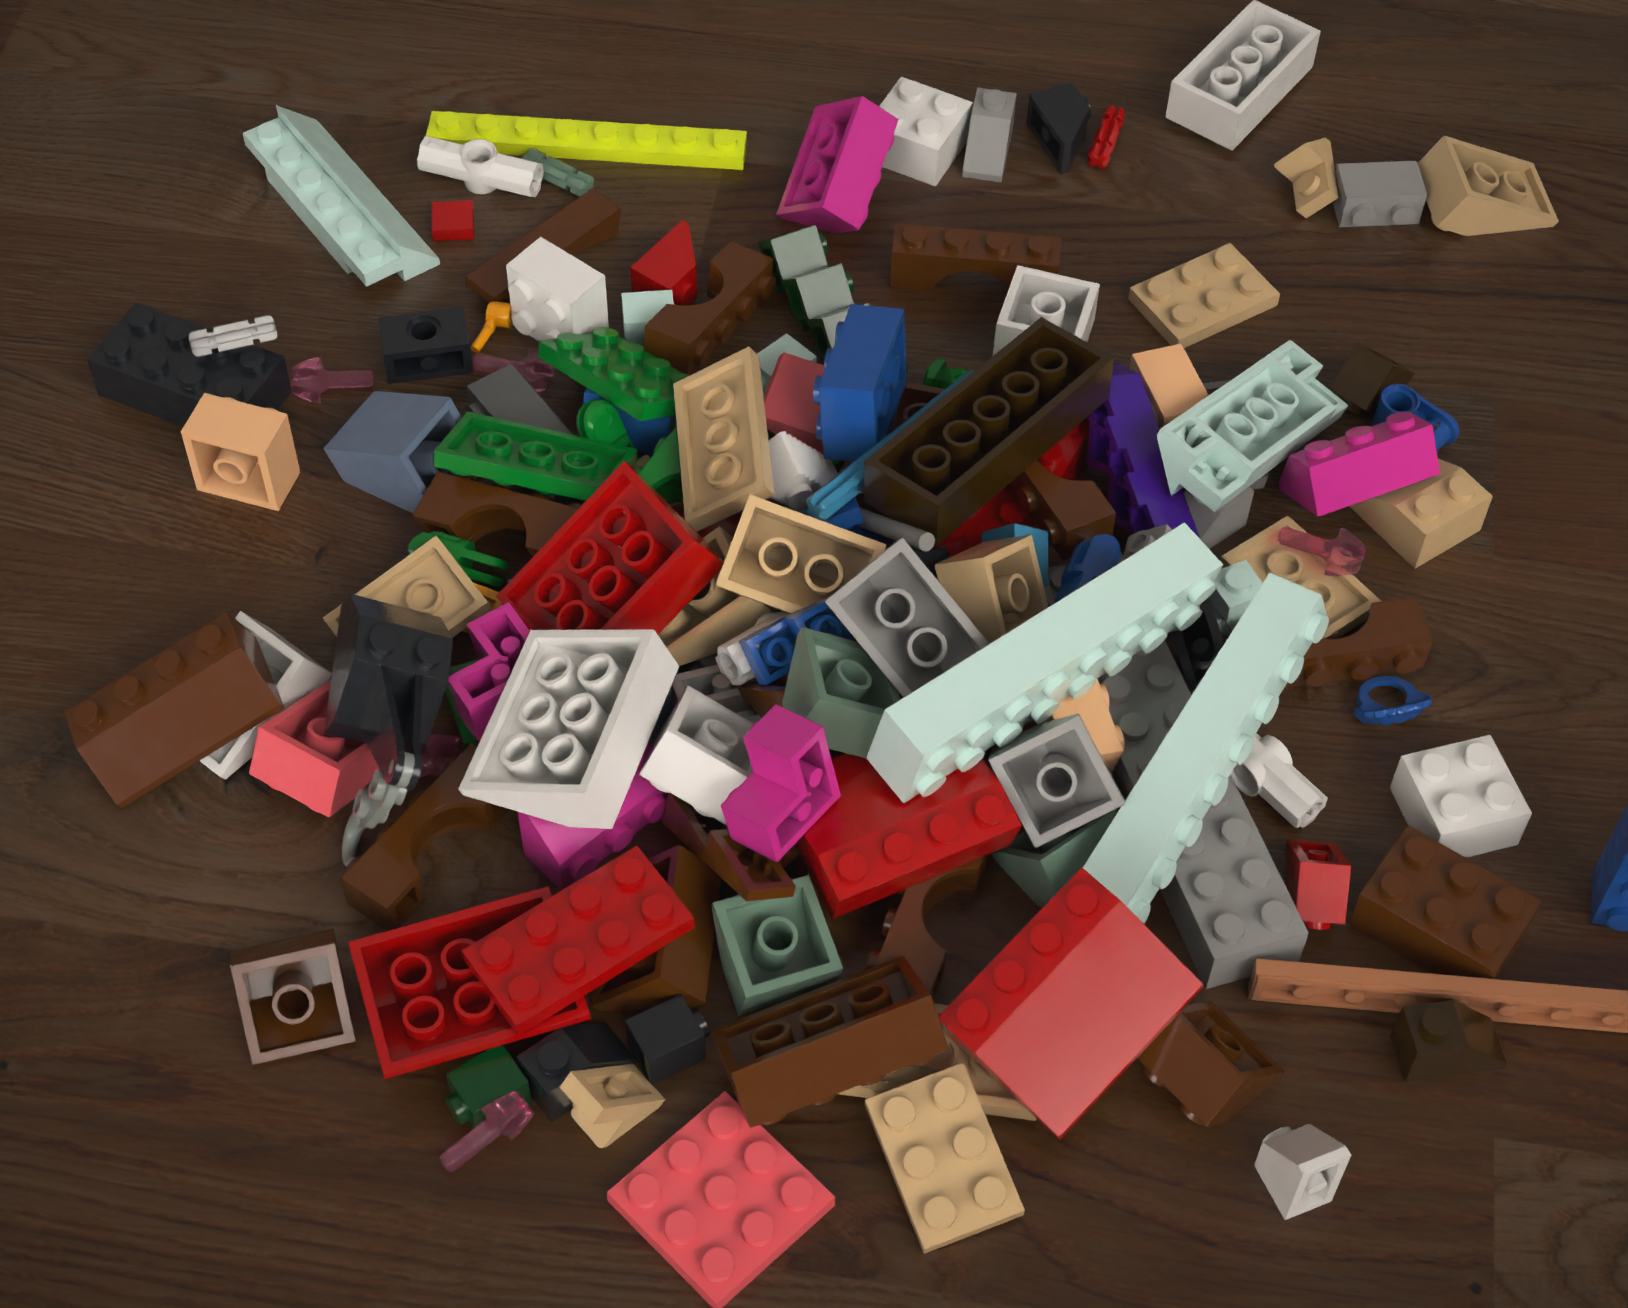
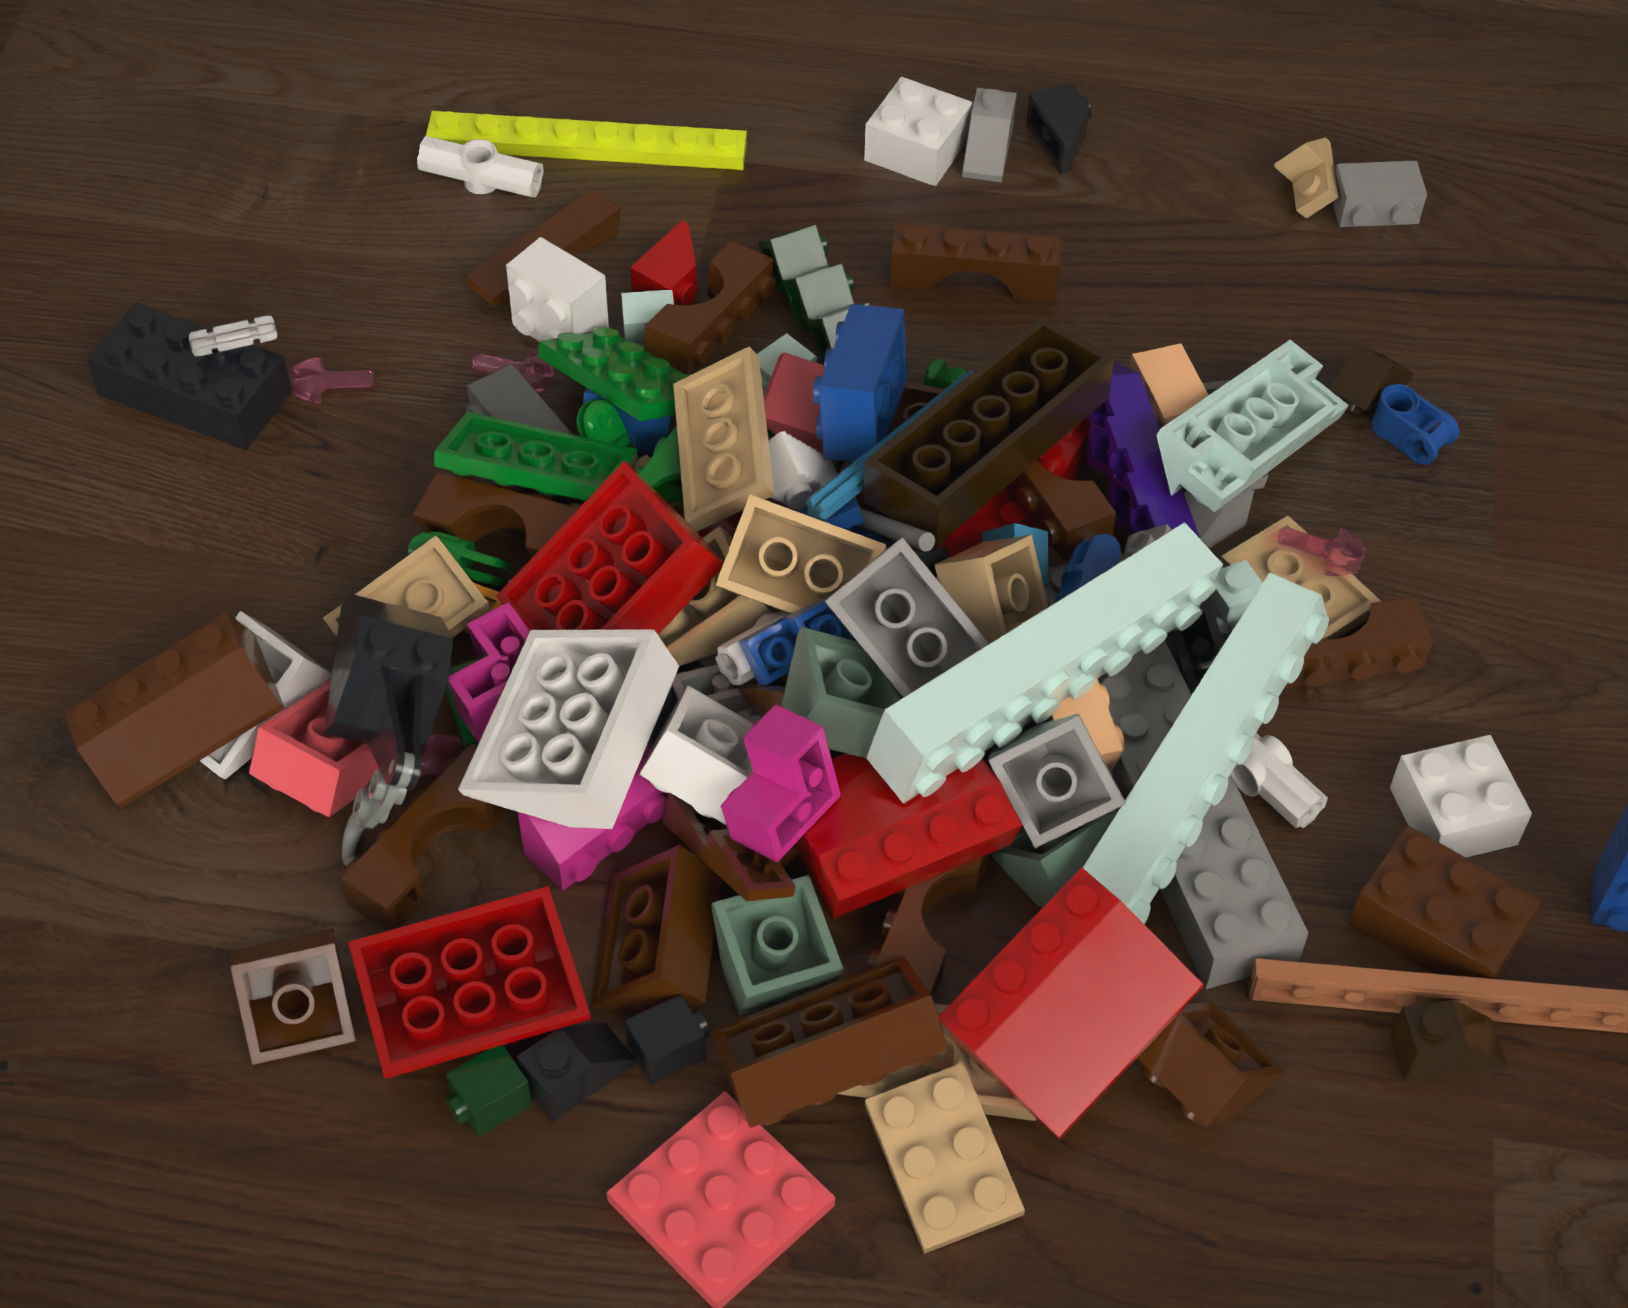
(241, 451): light nougat brick -> none
(337, 199): light aqua slope -> none
(392, 445): sand blue slope -> none
(425, 345): black brick -> none
(452, 220): red tile -> none
(497, 315): light orange hand -> none
(504, 1116): clear pink bar -> none
(561, 174): sand green axle -> none
(578, 939): red plate -> none
(610, 1100): tan slope -> none
(838, 165): dark pink slope -> none
(1042, 294): white brick -> none
(1106, 136): red axle -> none
(1203, 296): tan plate -> none
(1242, 74): white brick -> none
(1301, 1168): white slope -> none
(1318, 882): red slope -> none
(1361, 464): dark pink slope -> none
(1374, 713): blue piece -> none
(1428, 514): tan slope -> none
(1483, 190): tan slope -> none

